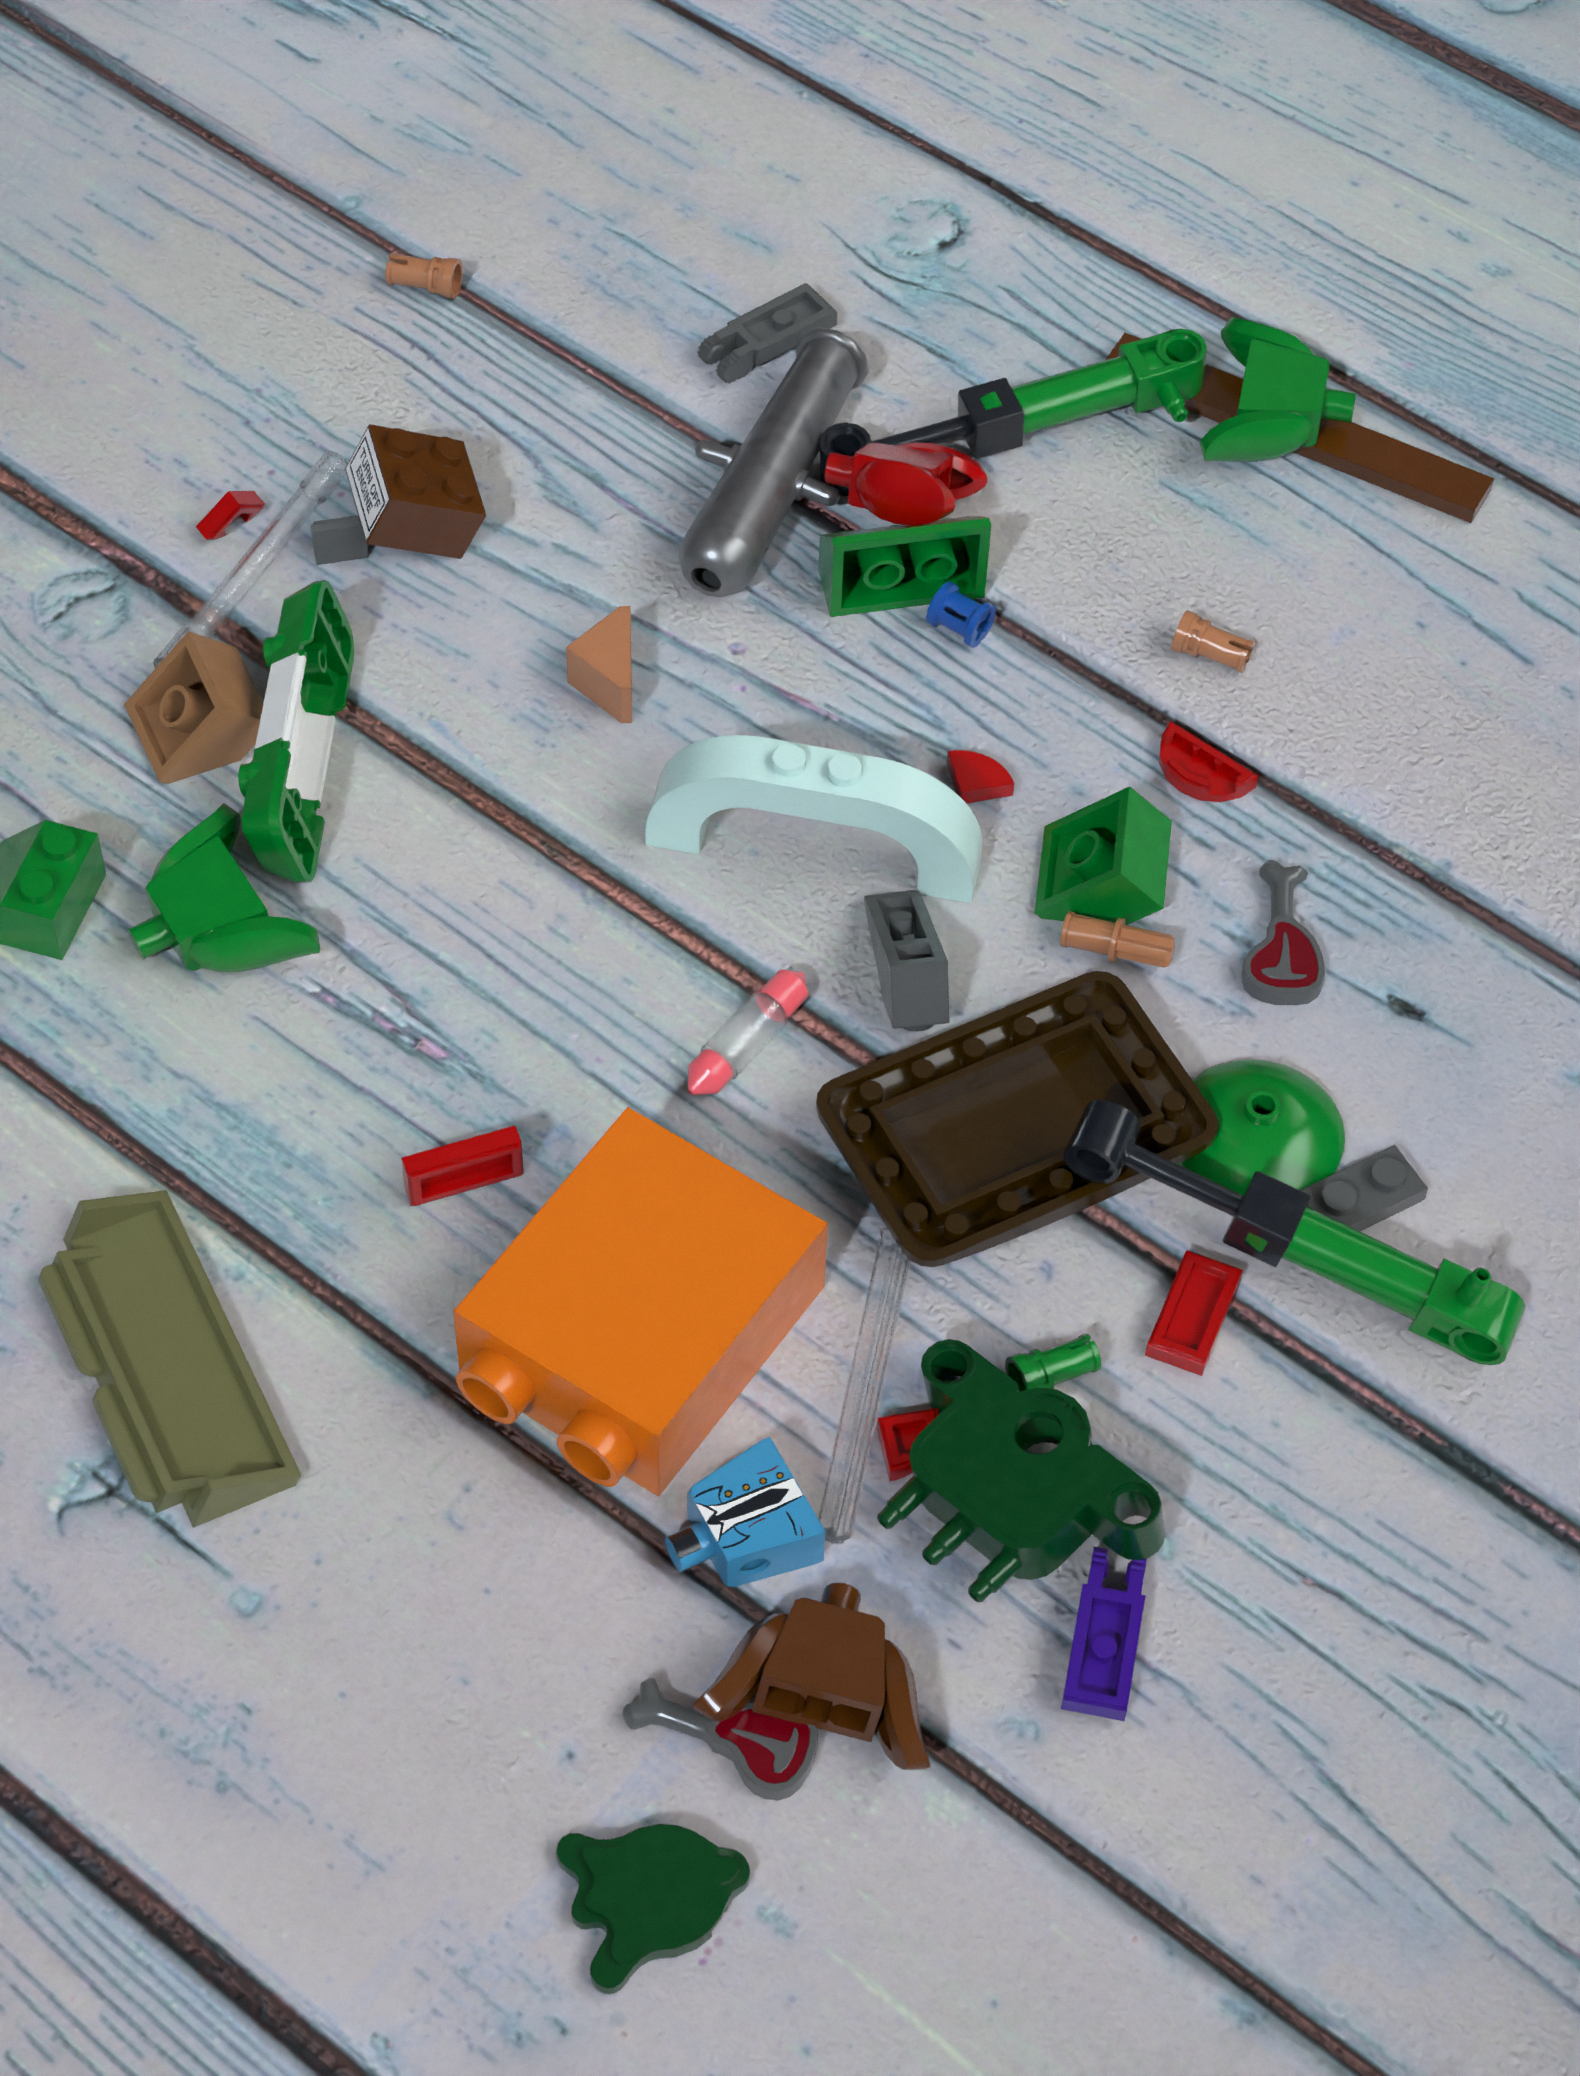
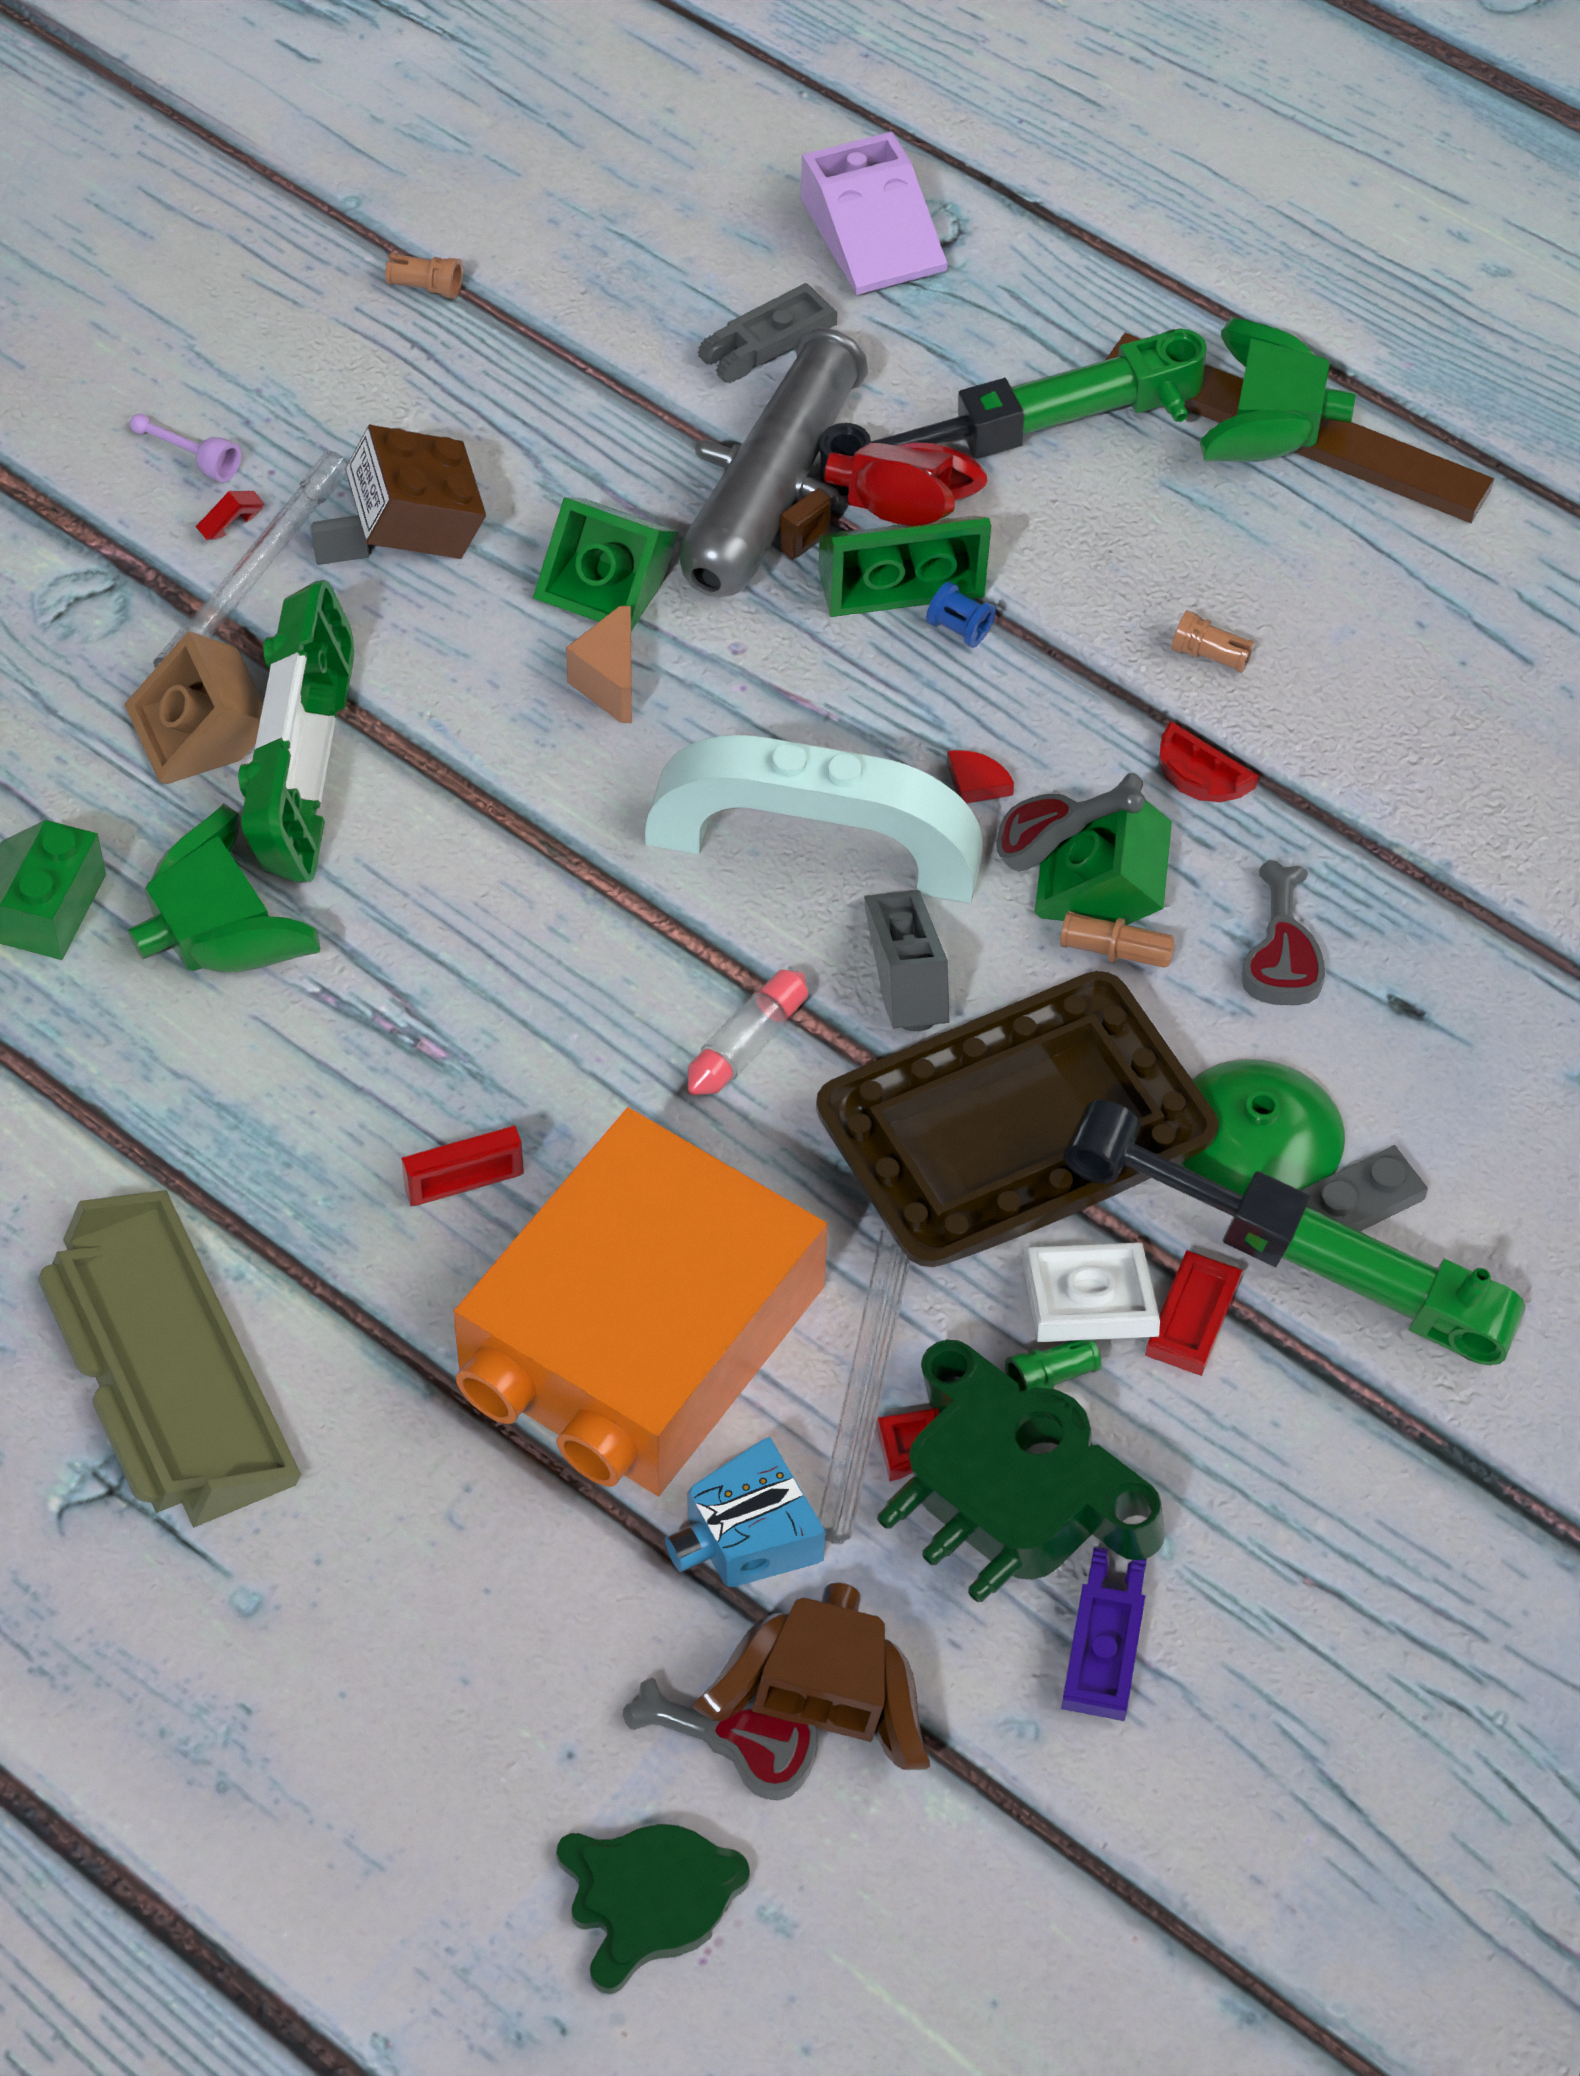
(214, 456): none -> lavender hinge
(603, 560): none -> green slope
(804, 523): none -> reddish brown tile
(871, 212): none -> lavender slope
(1043, 821): none -> dark grey piece
(1090, 1292): none -> white tile

